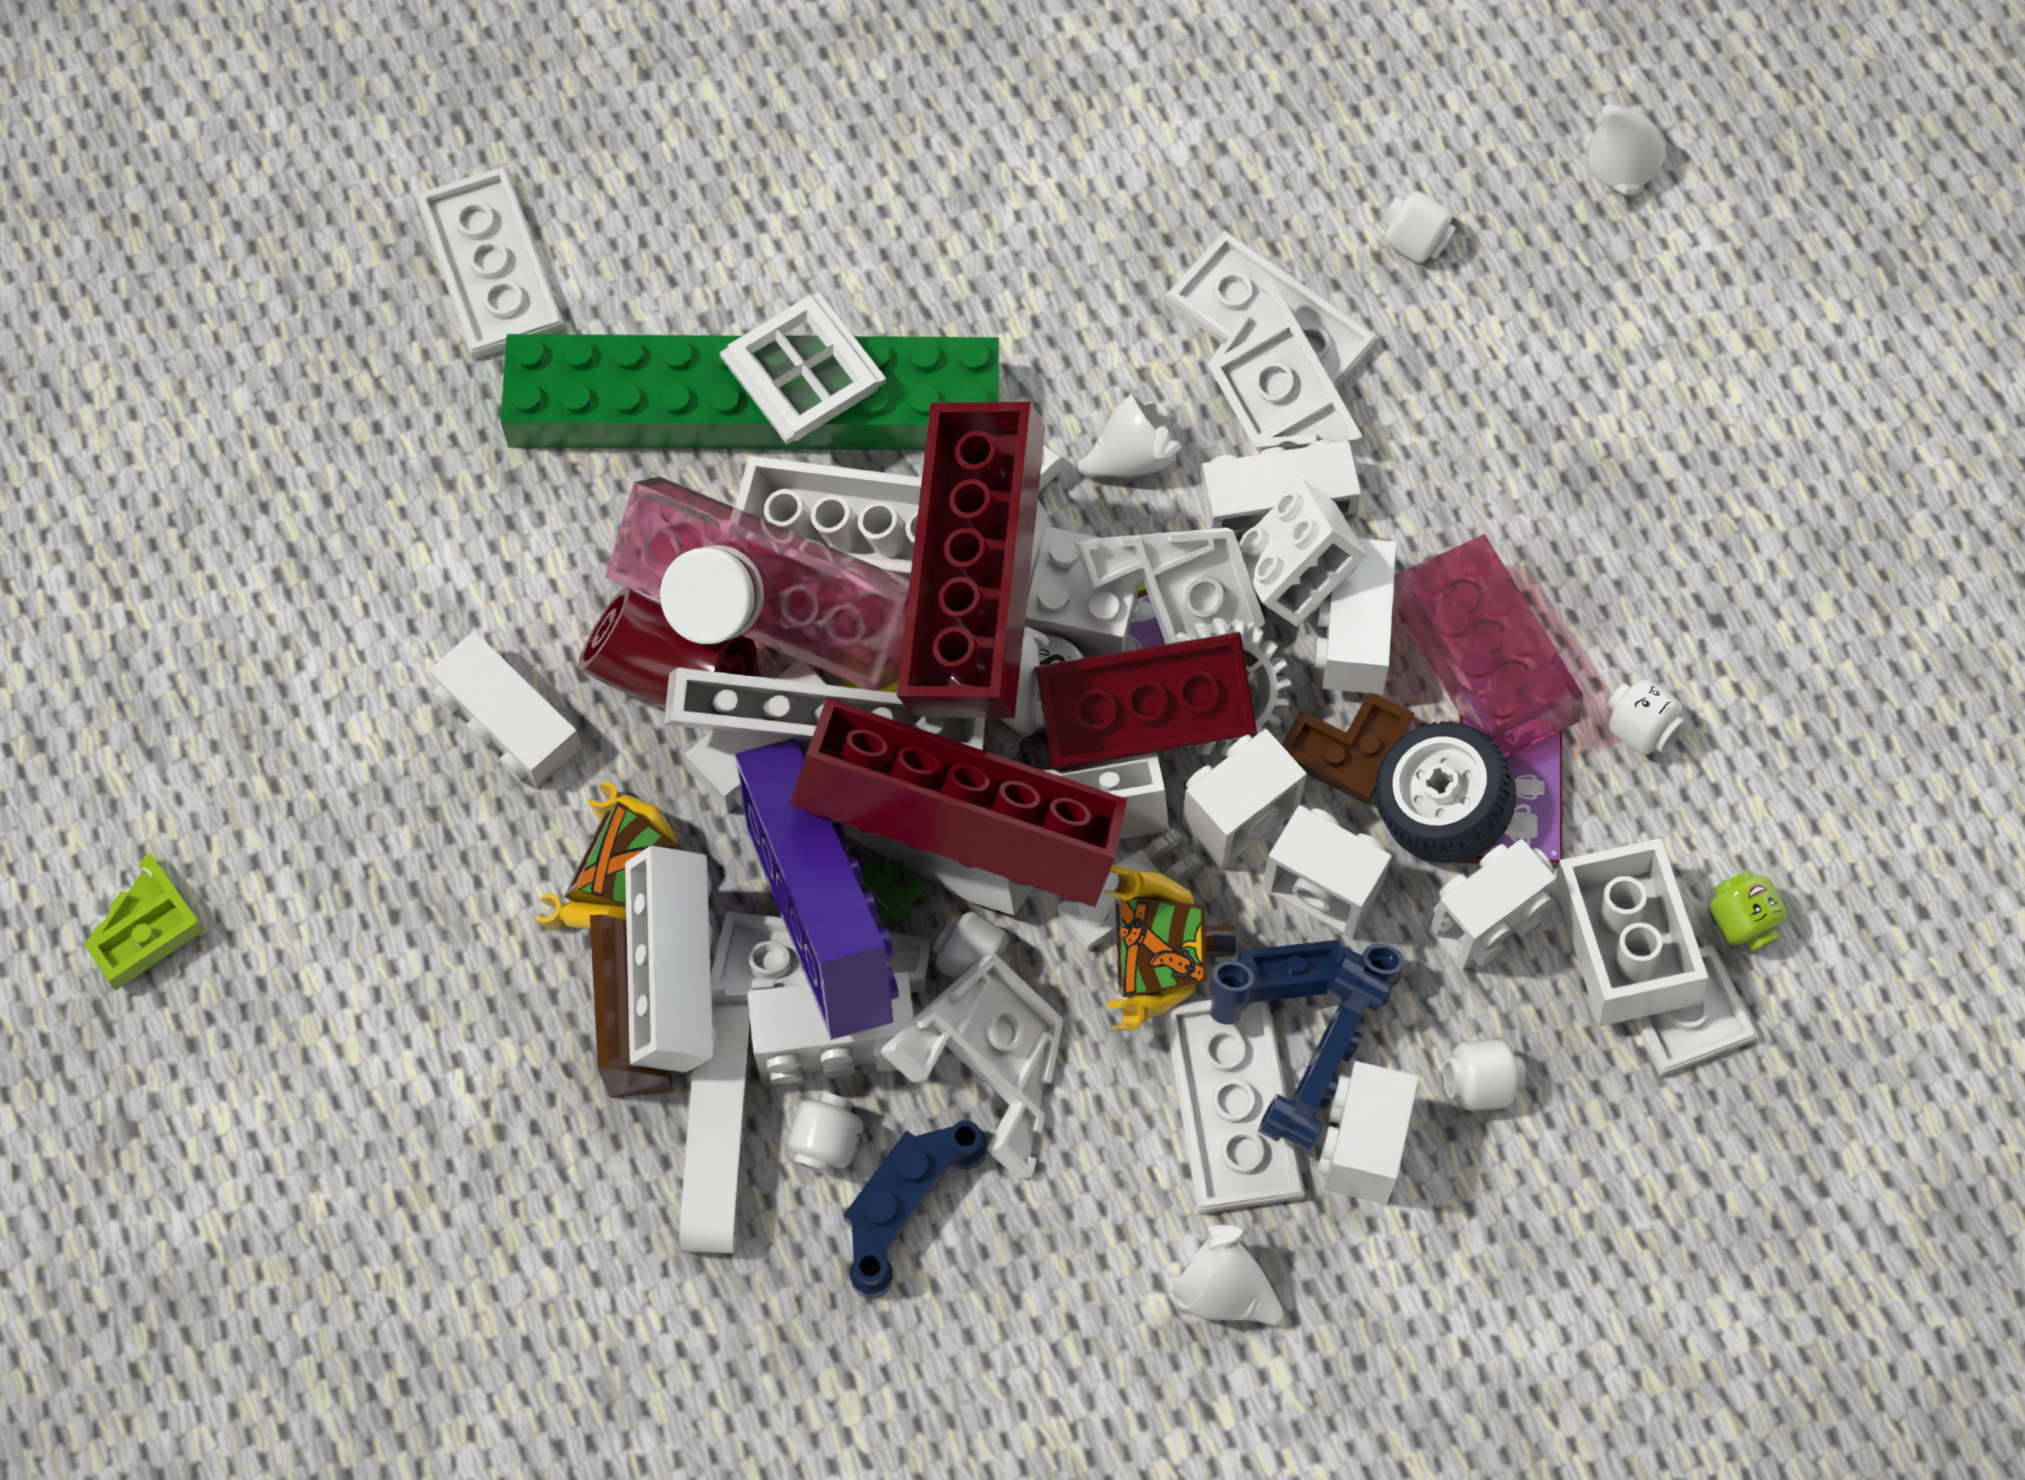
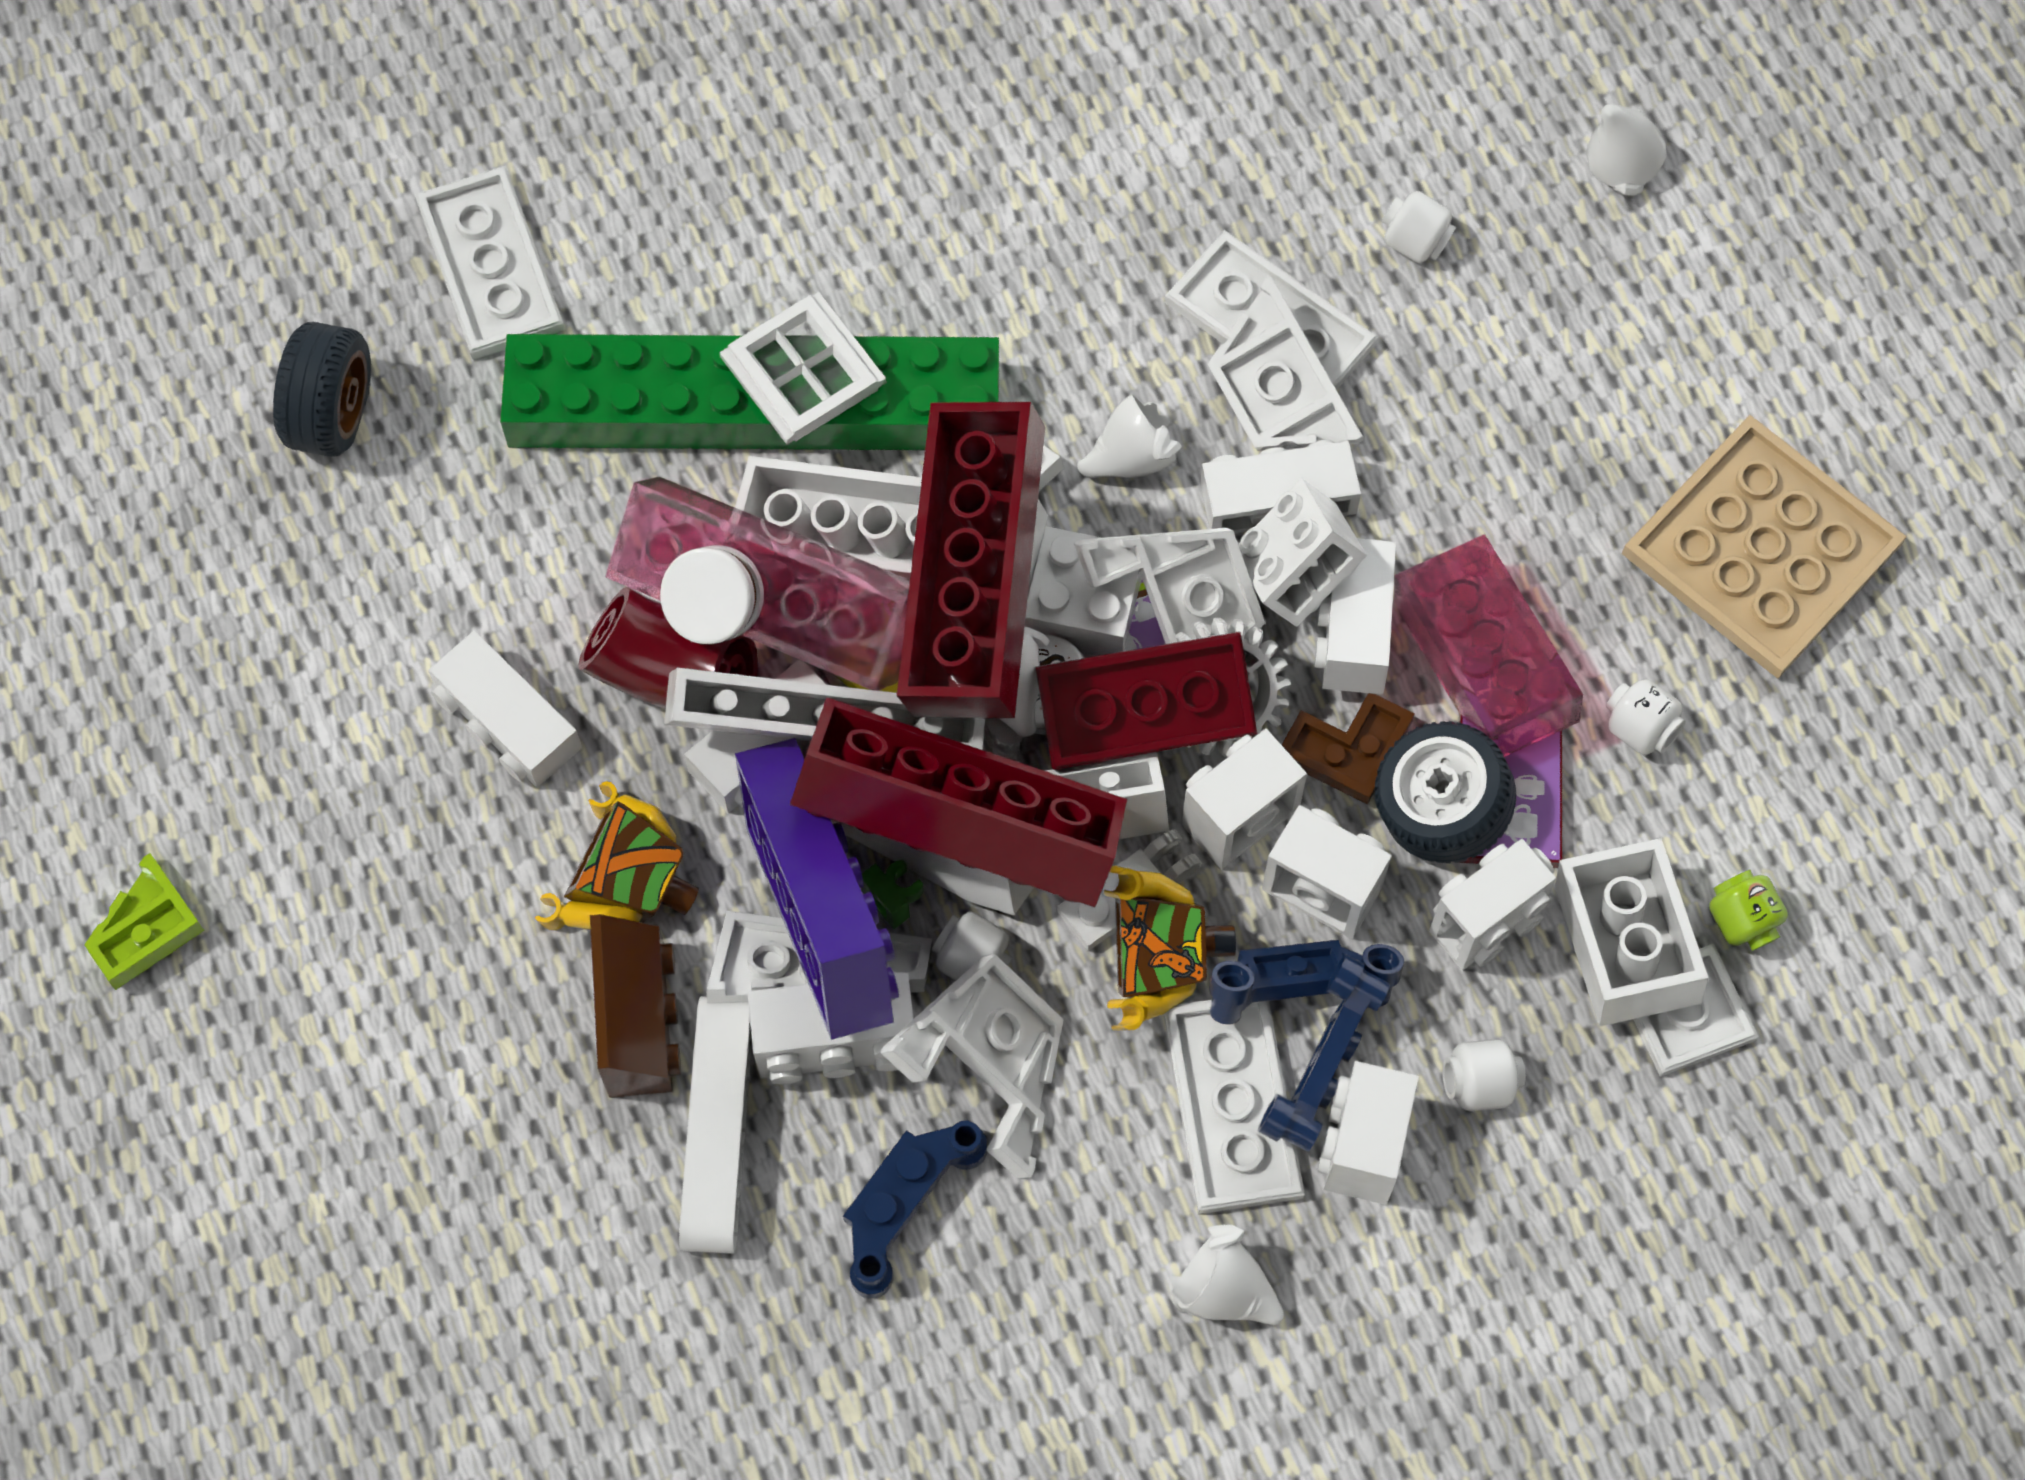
(321, 388): none -> black wheel
(669, 959): white brick -> none
(825, 1134): white head -> none
(1763, 546): none -> tan plate

